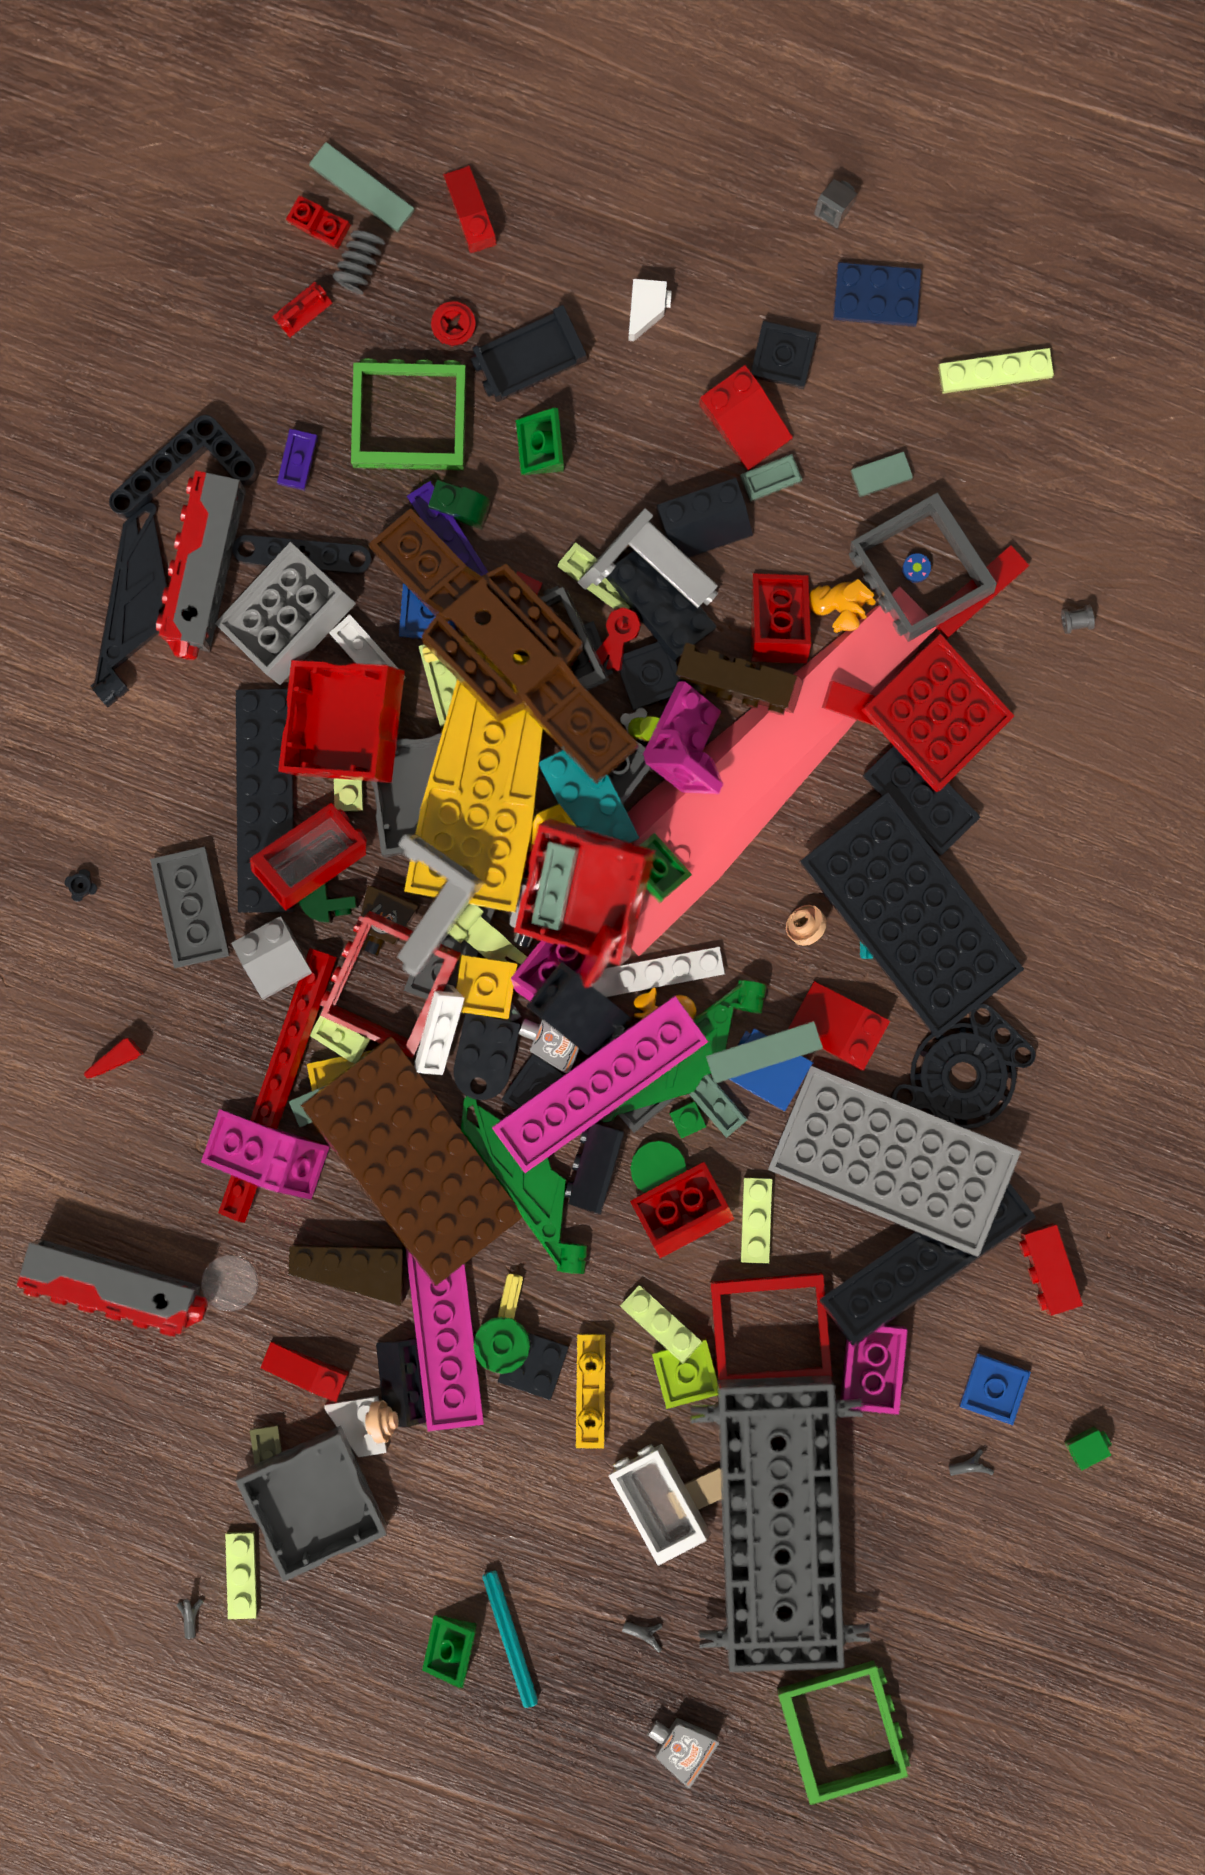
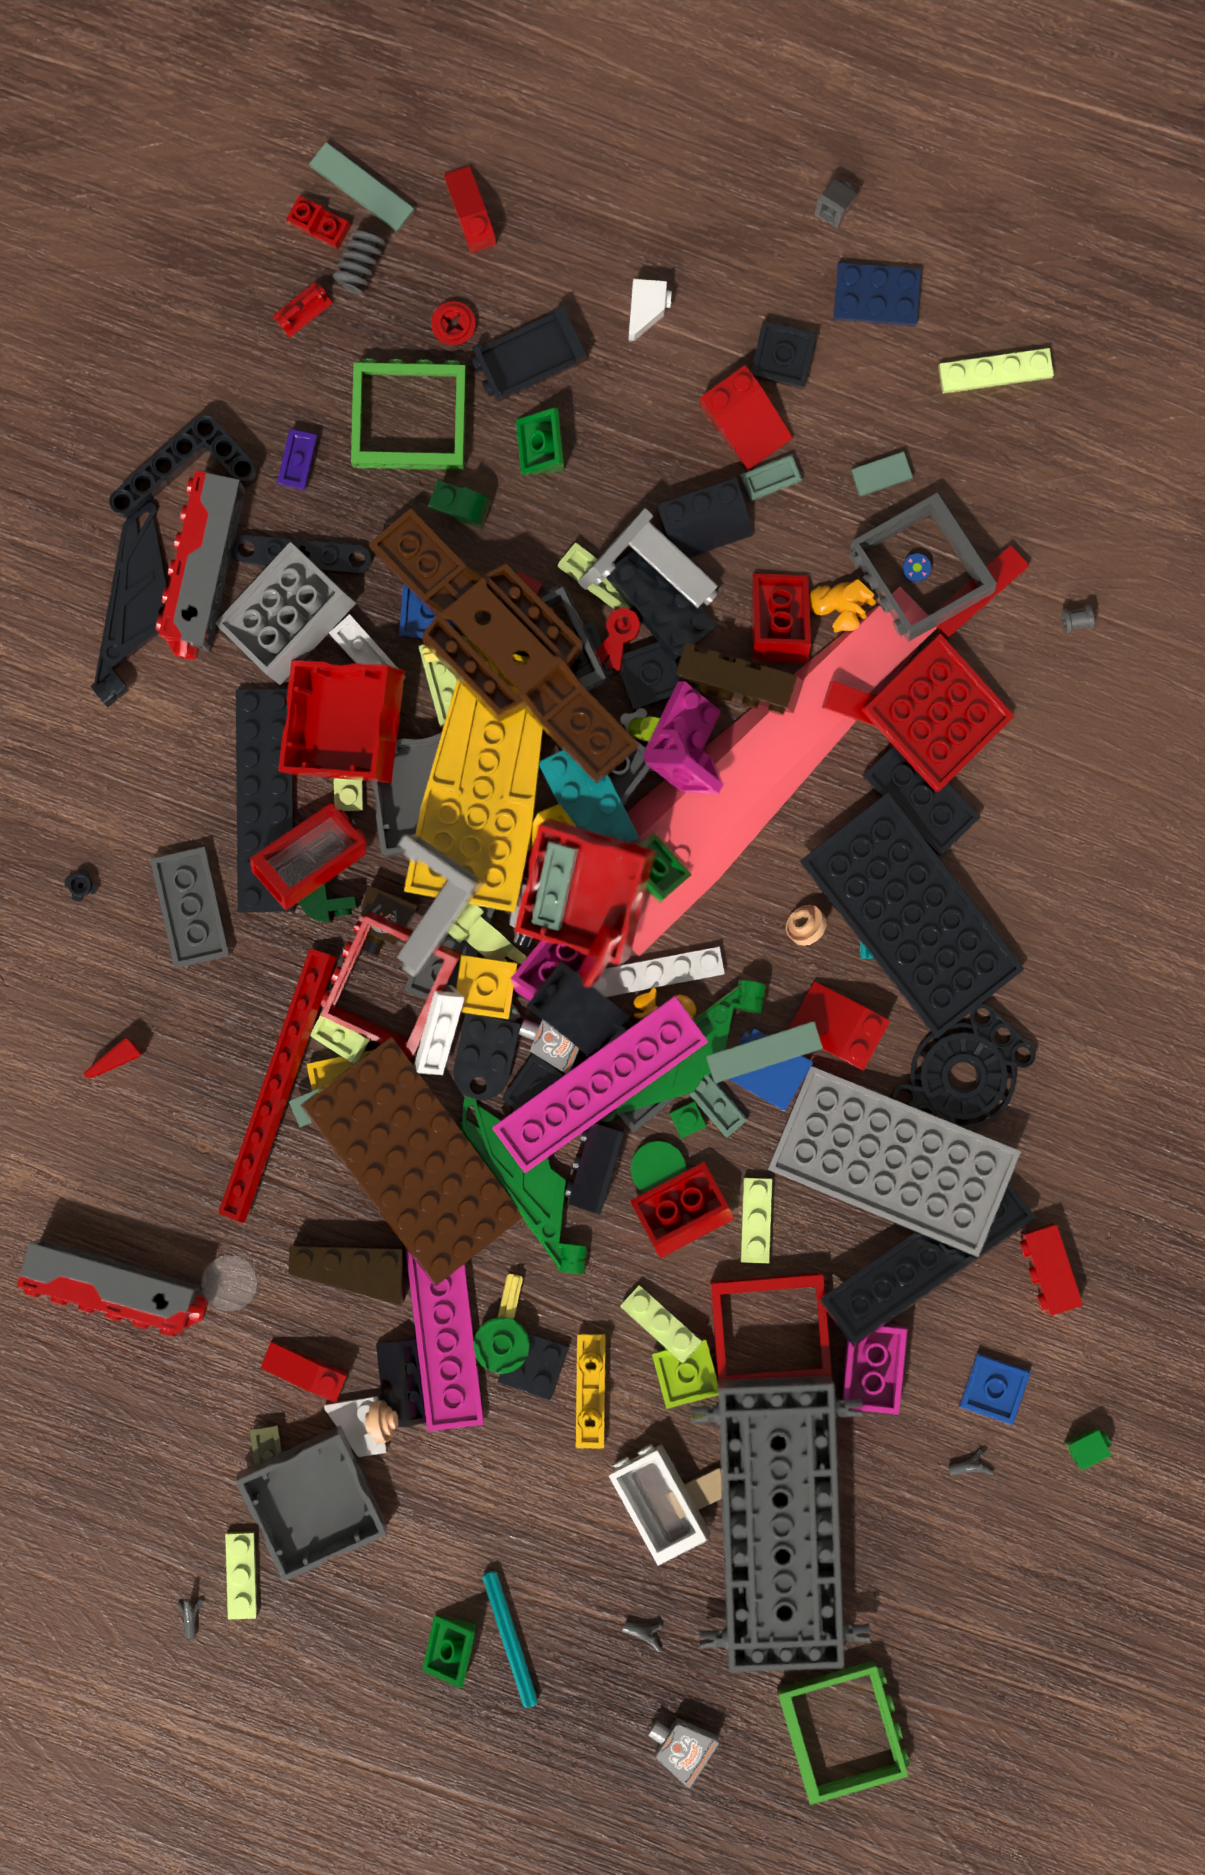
(265, 1155): dark pink bracket -> none
(271, 957): light grey slope -> none
(445, 528): dark purple plate -> none

